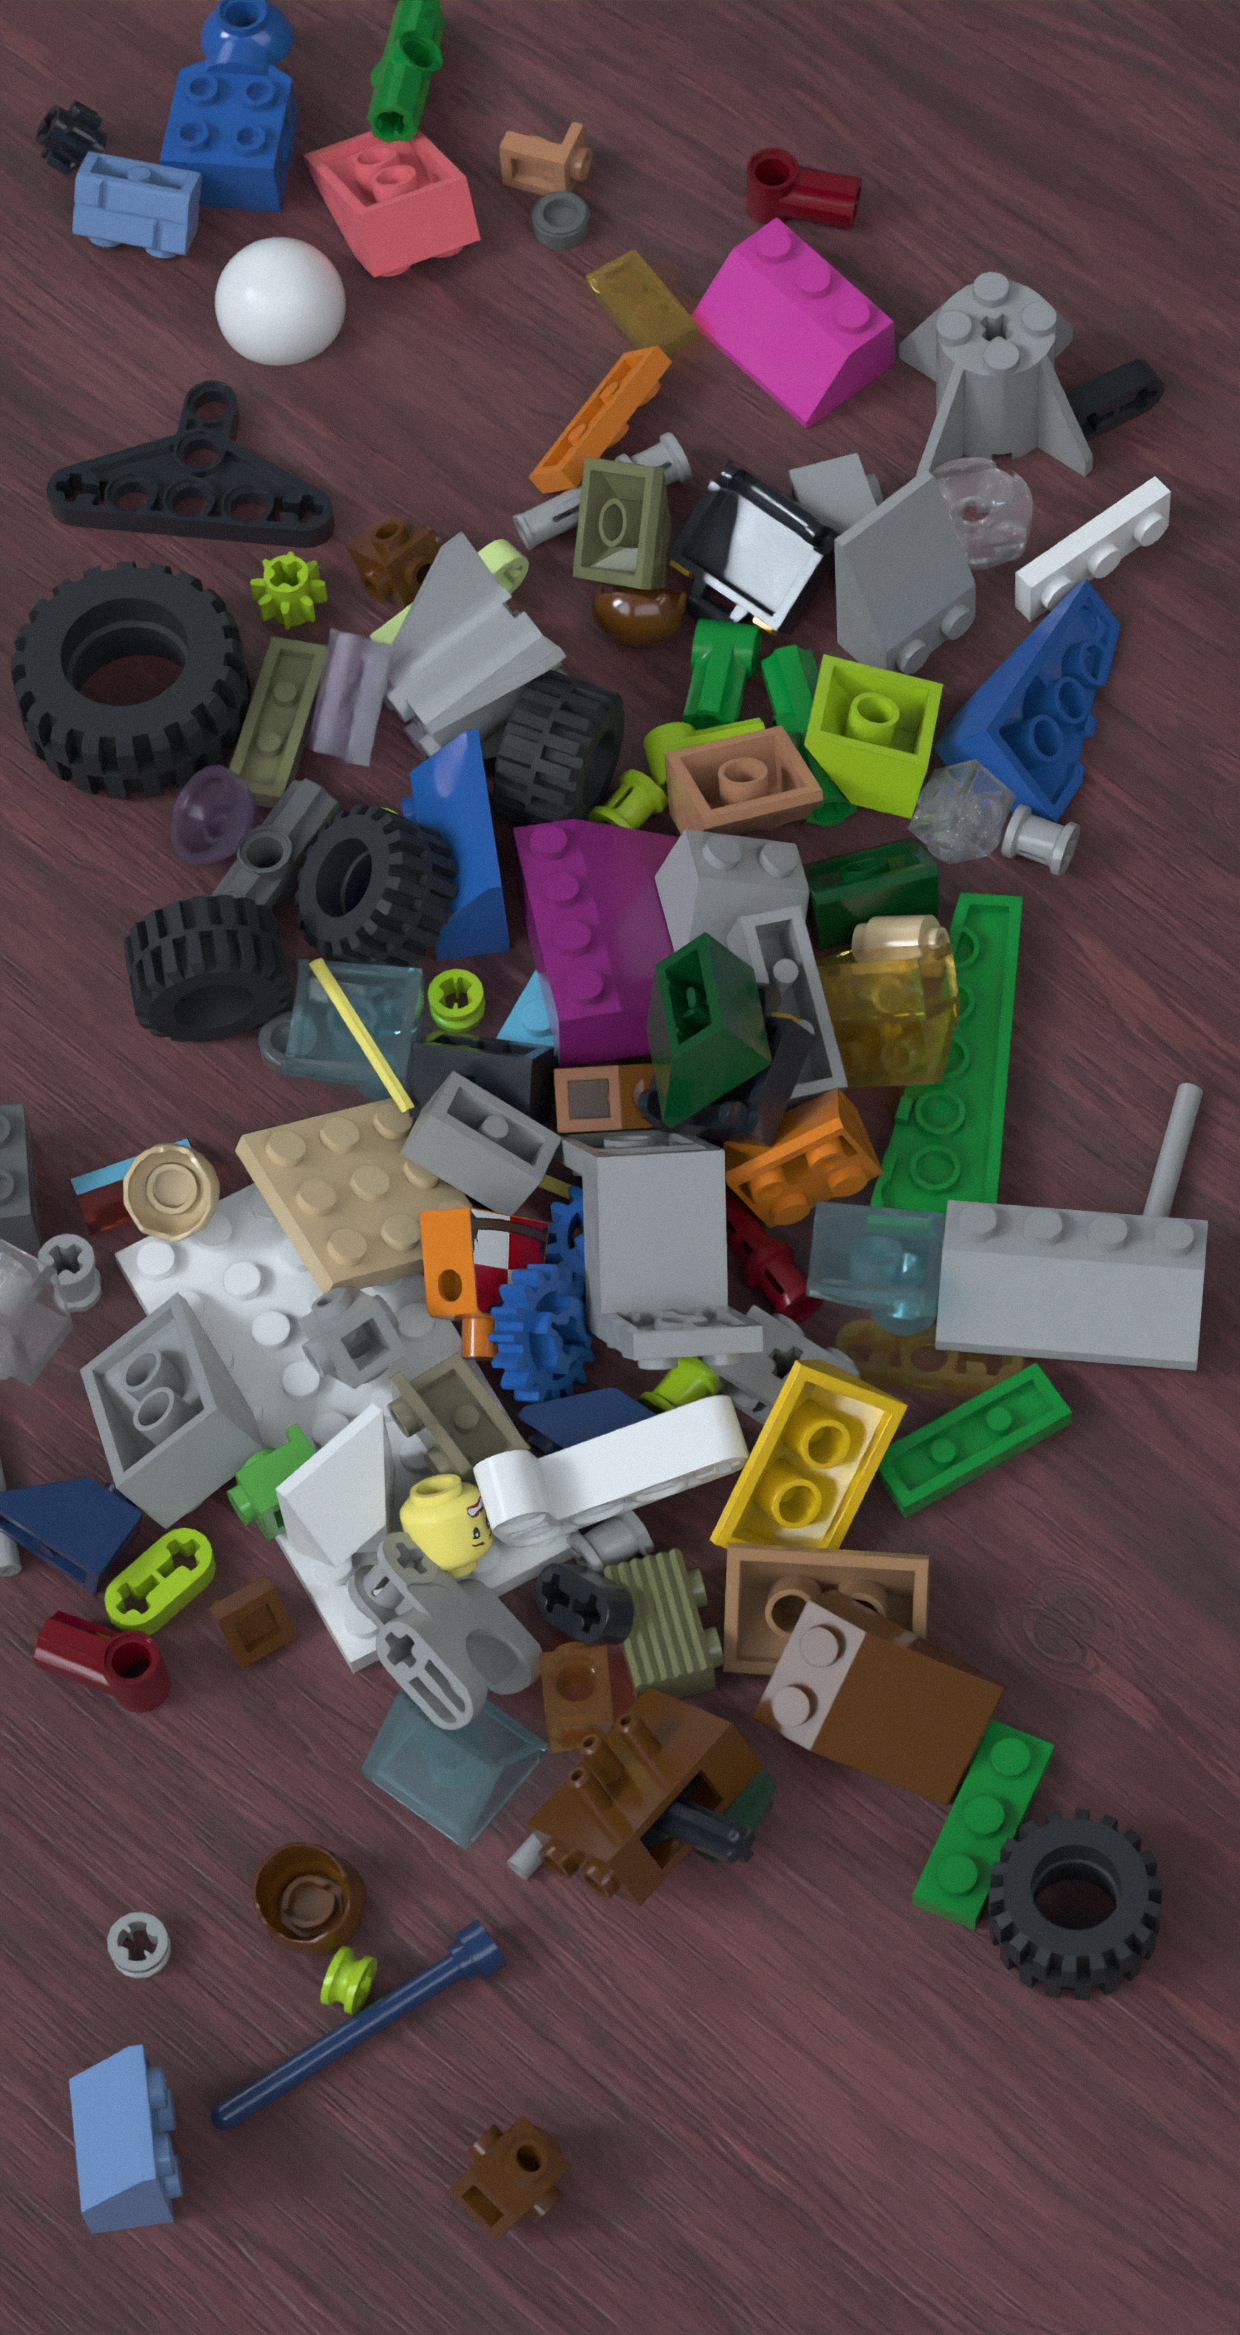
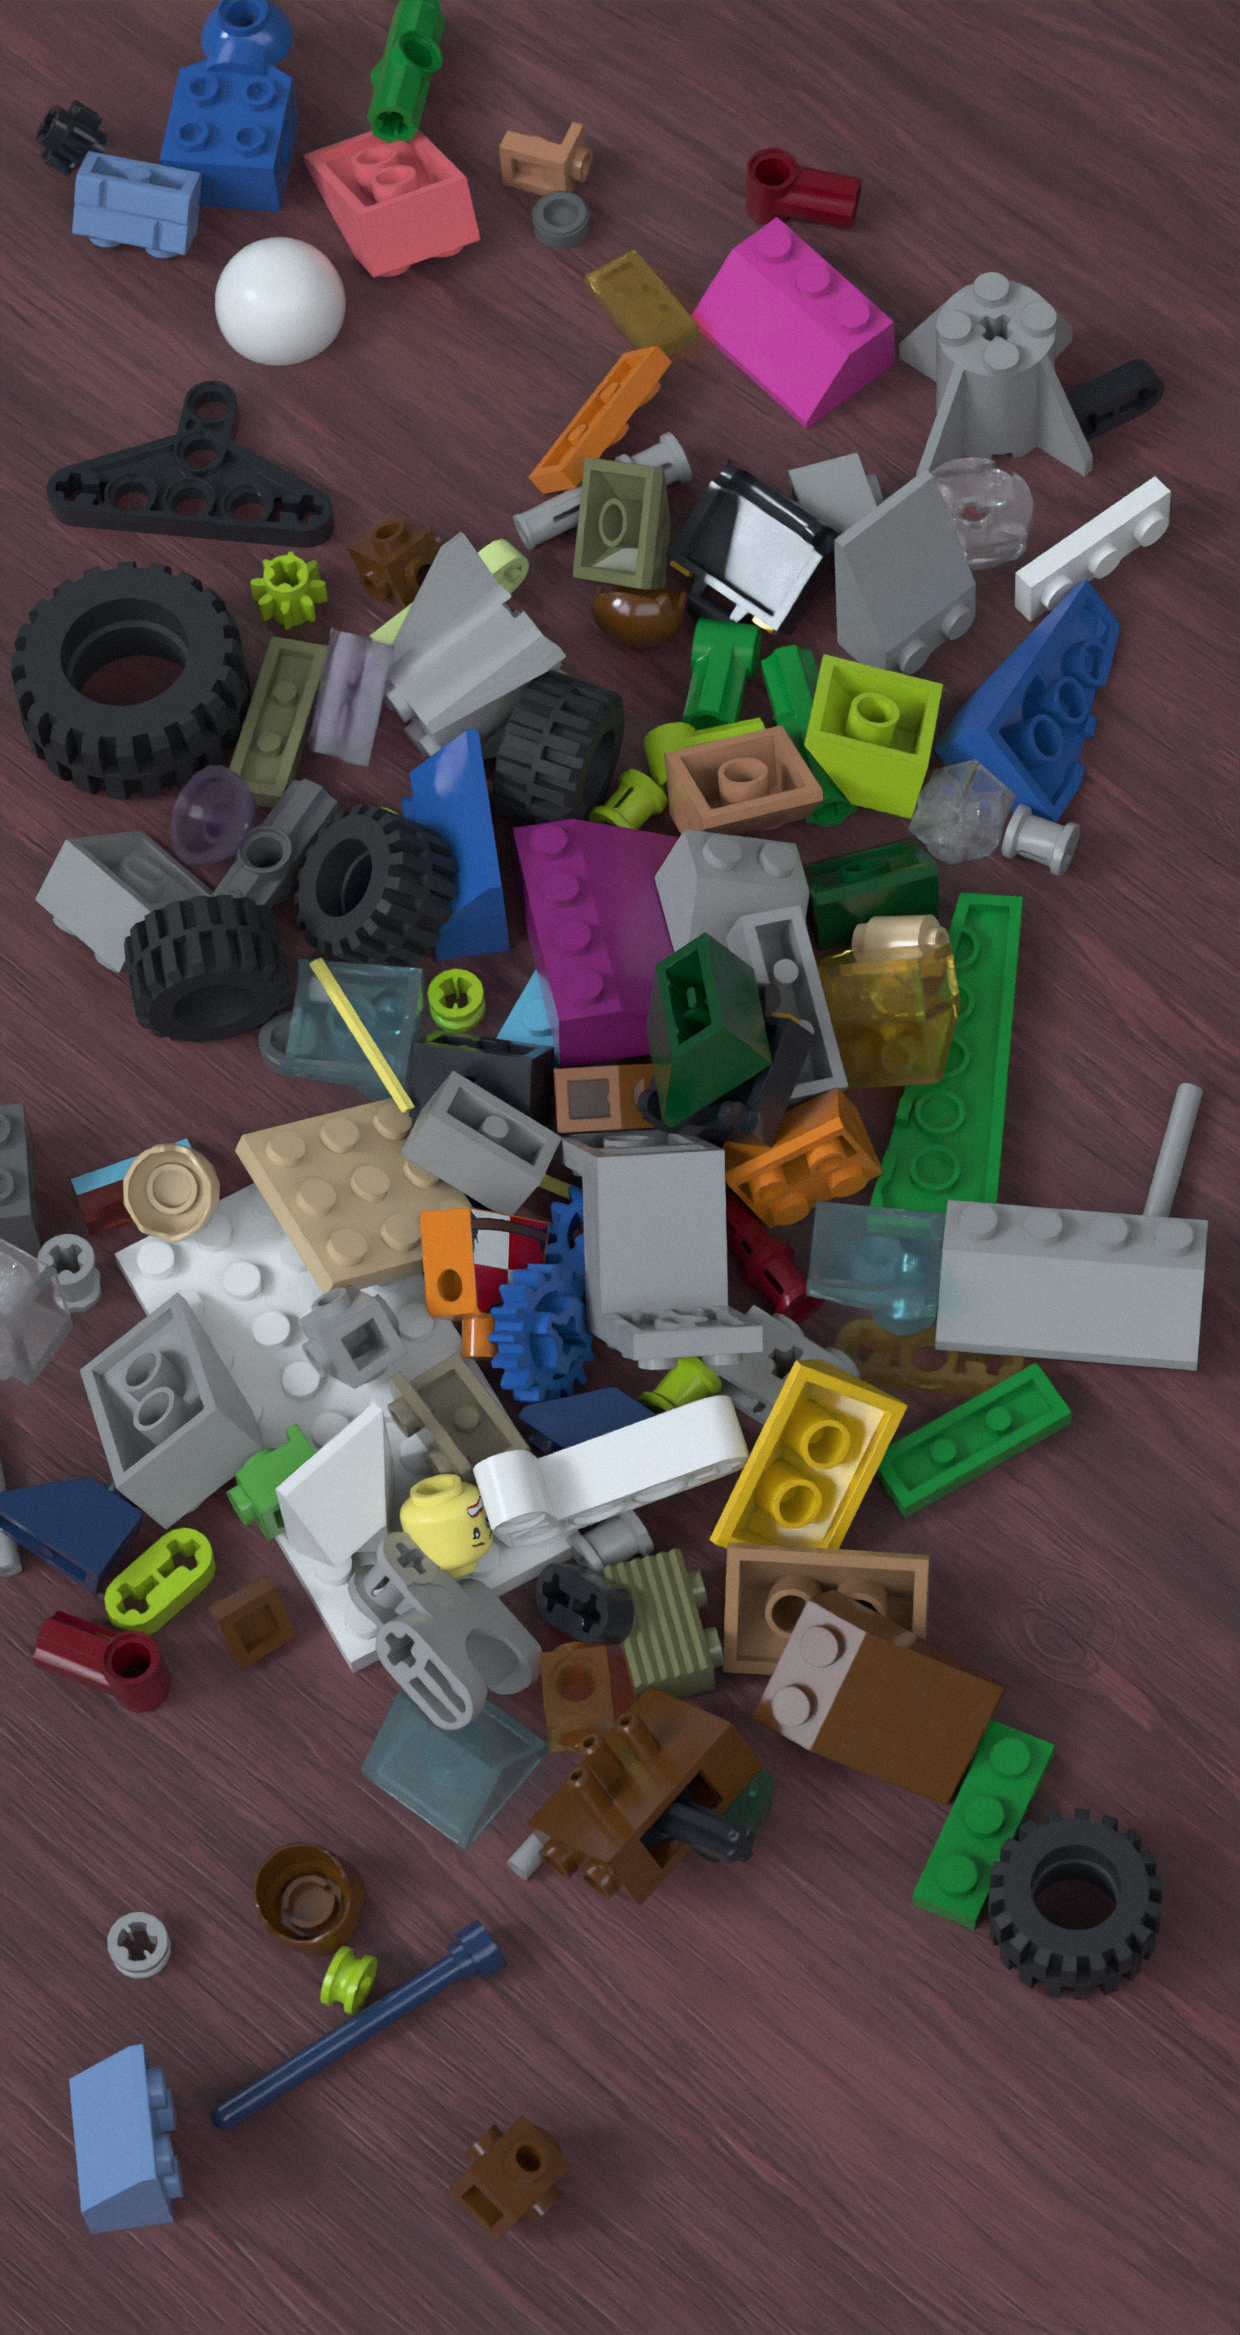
(109, 885): none -> light grey slope

